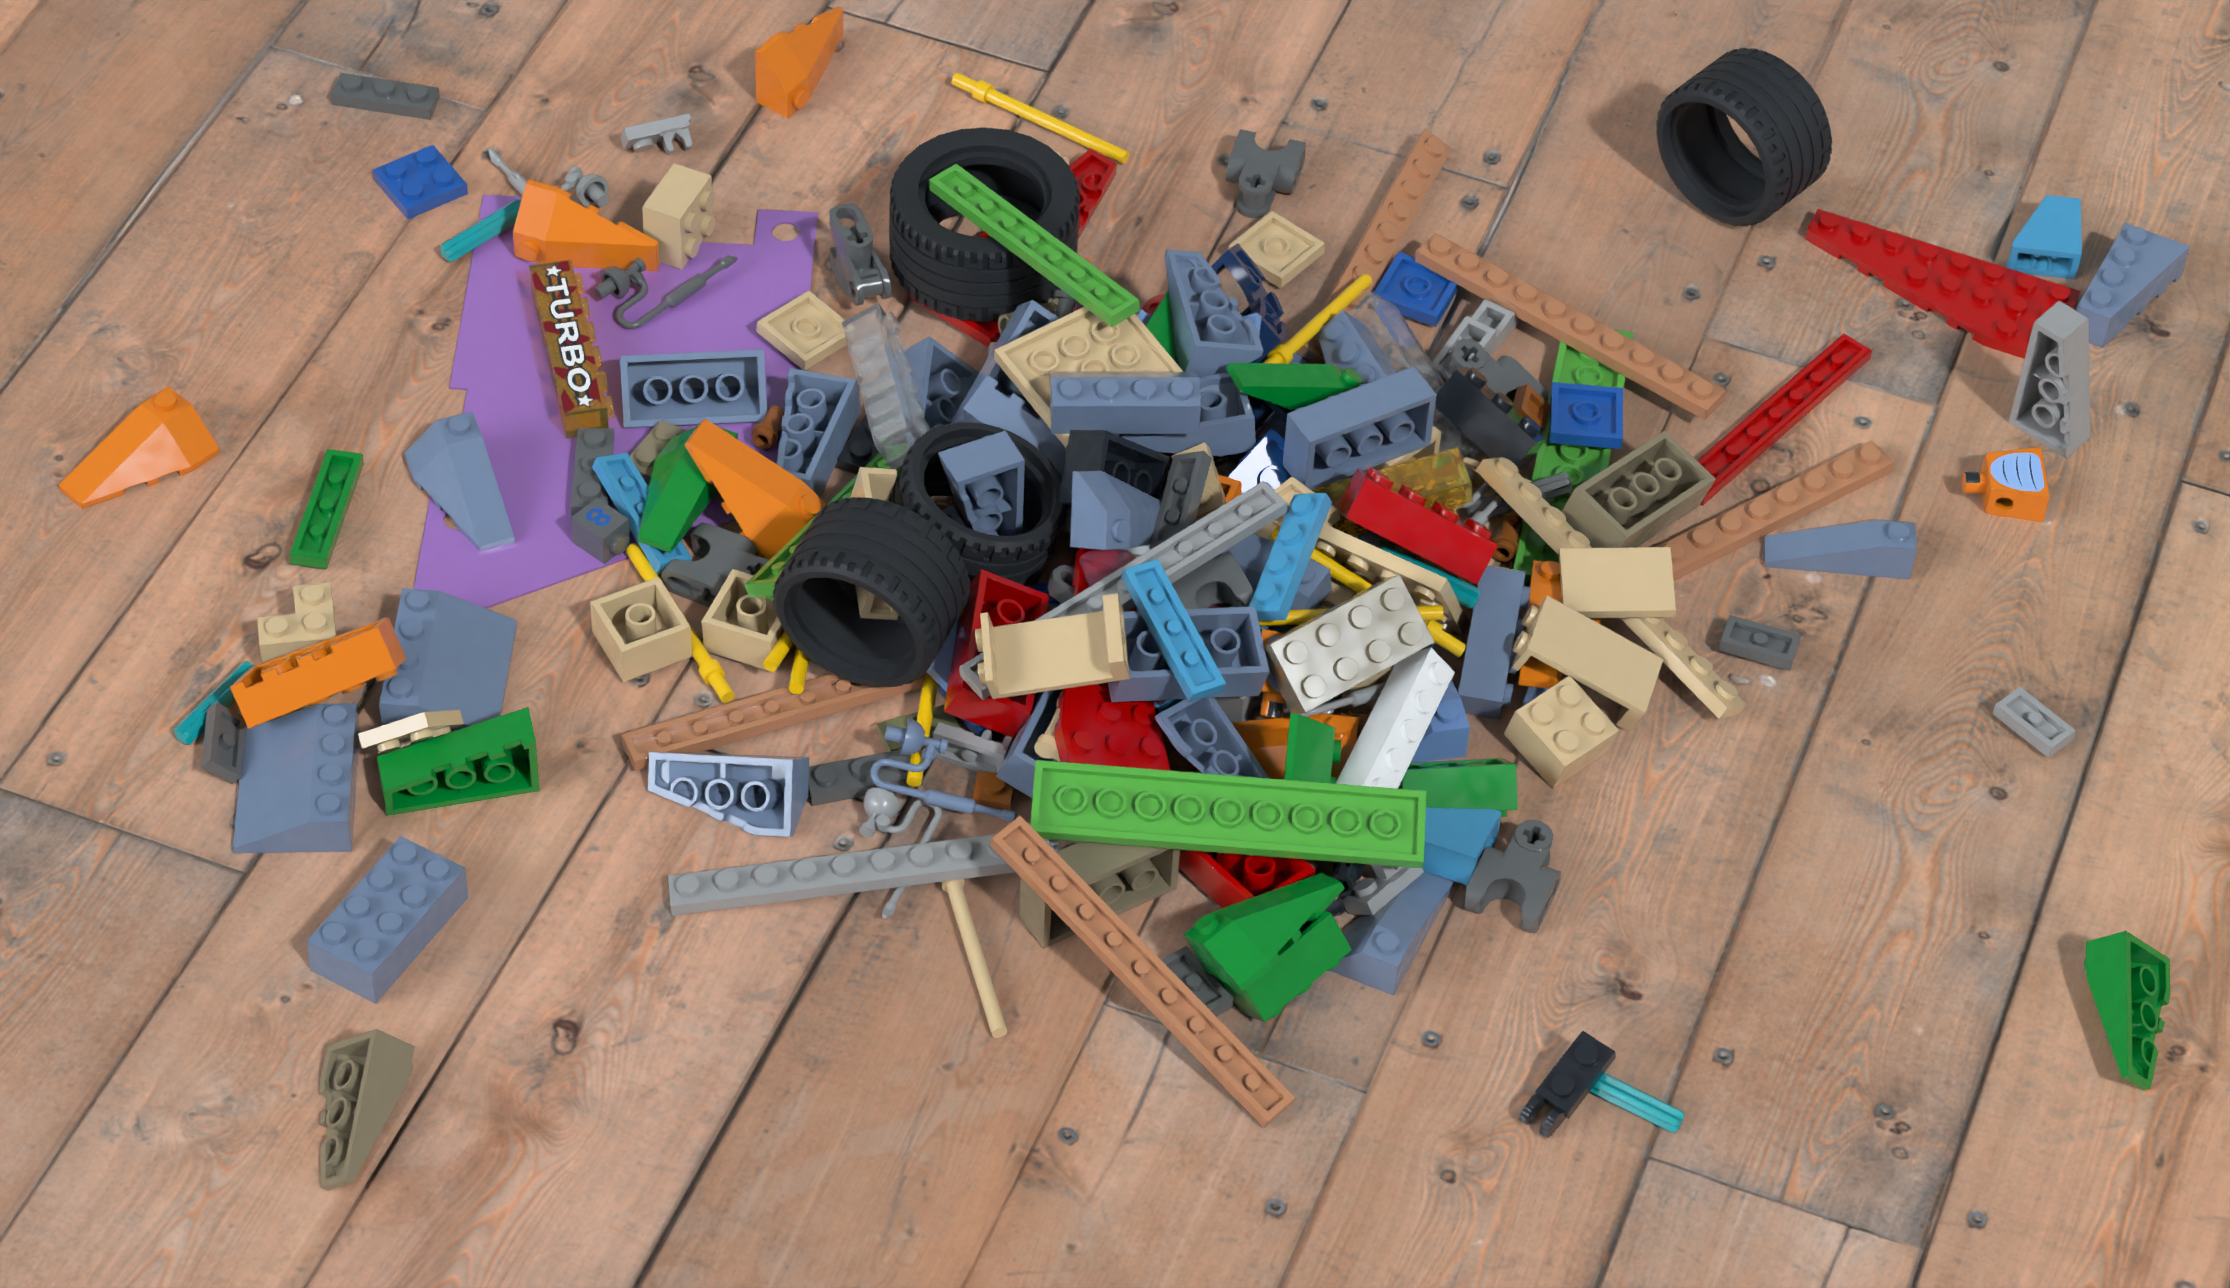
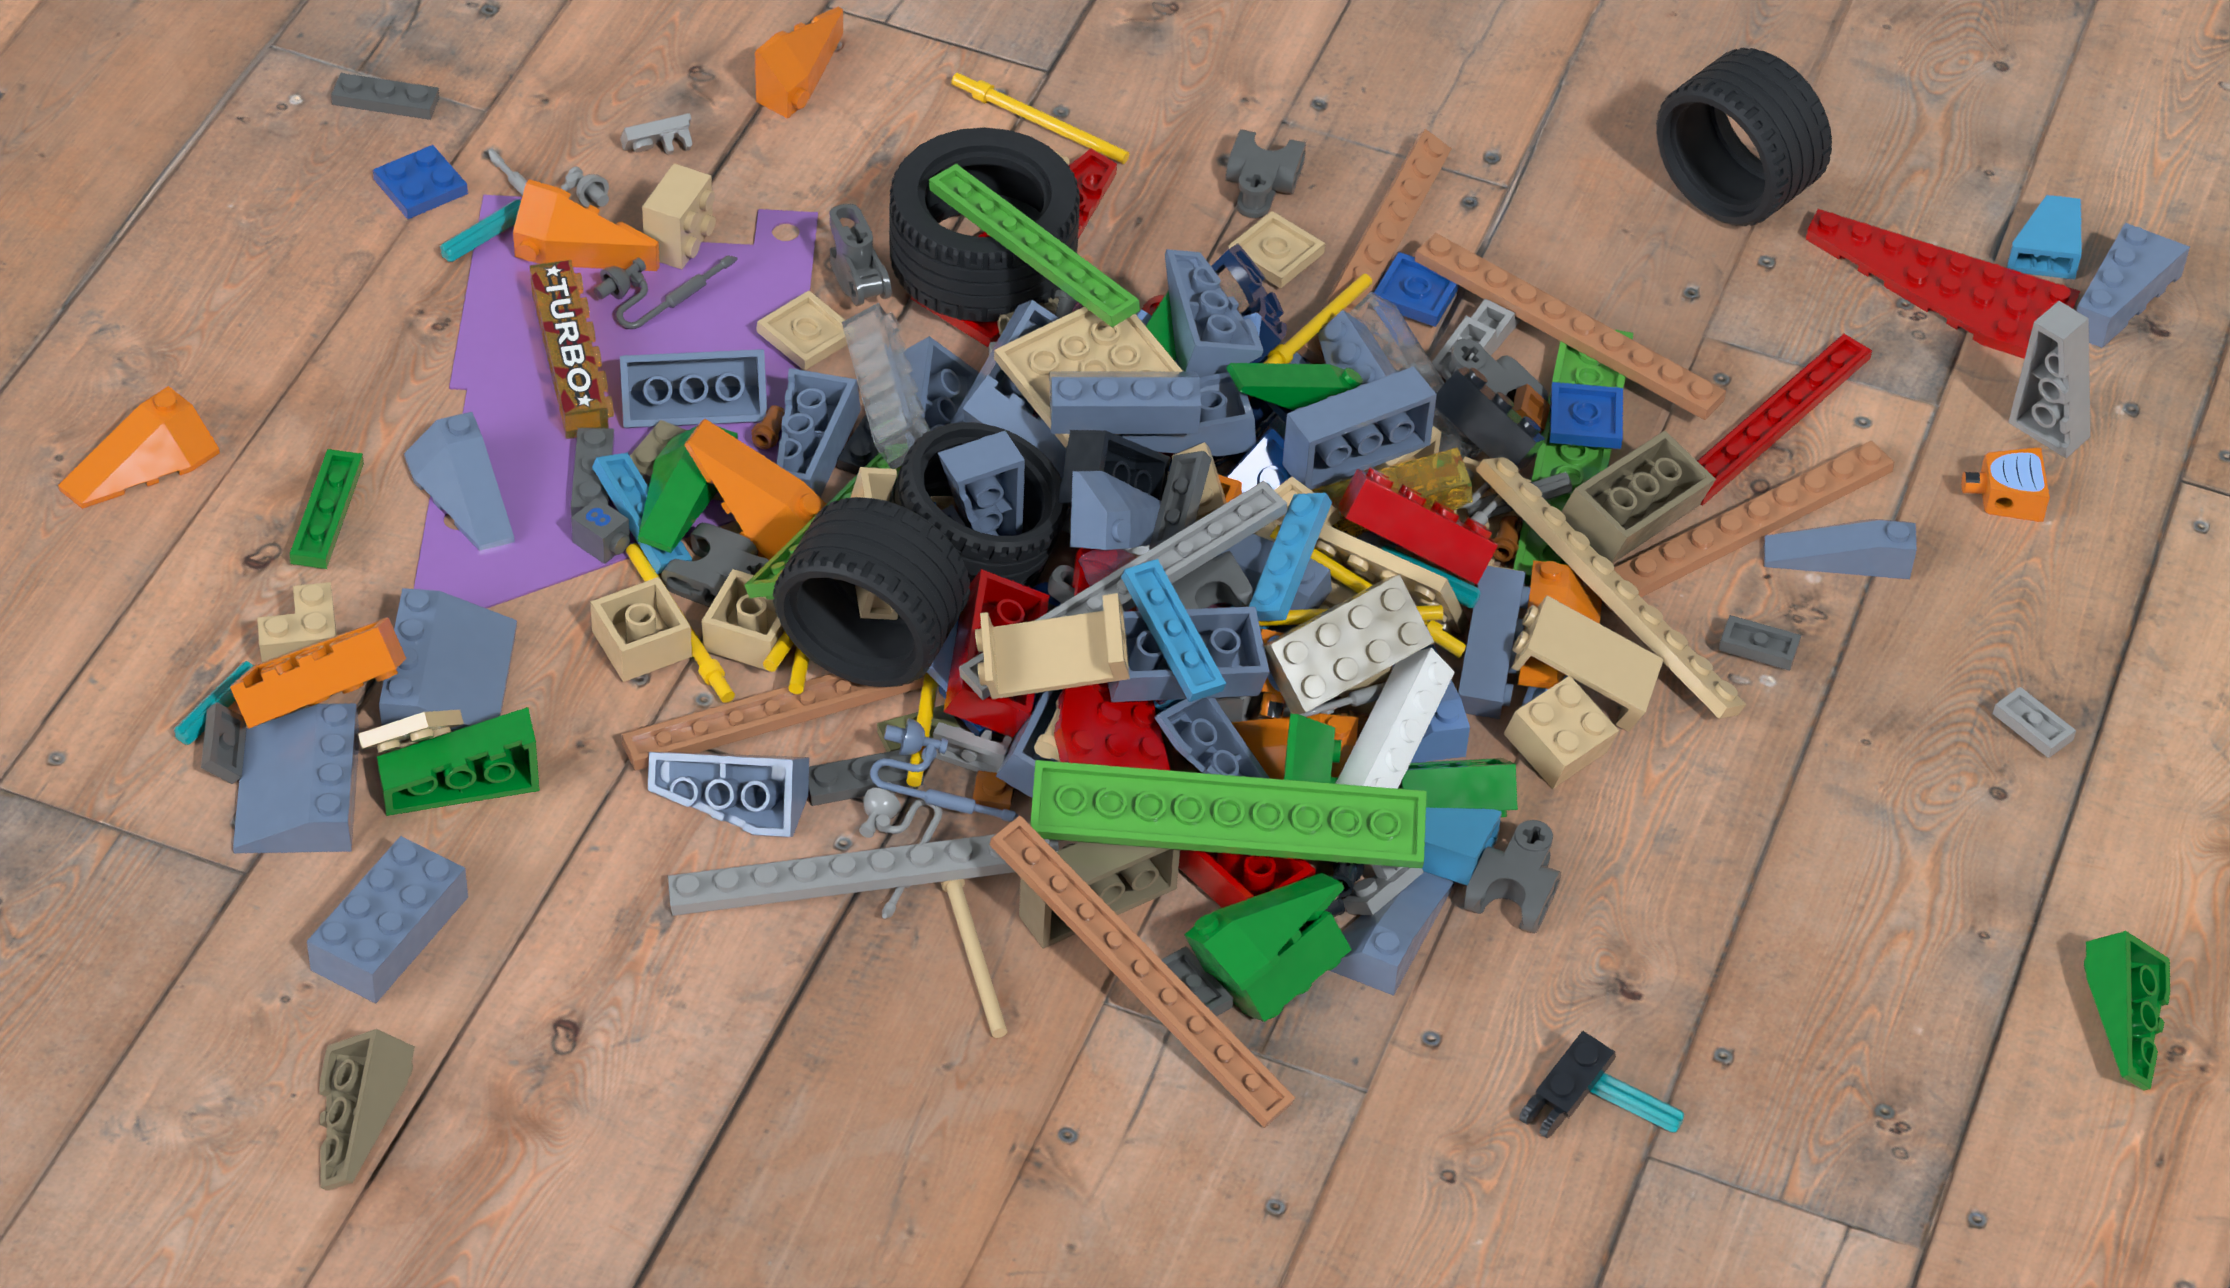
(1618, 582): tan tile -> none

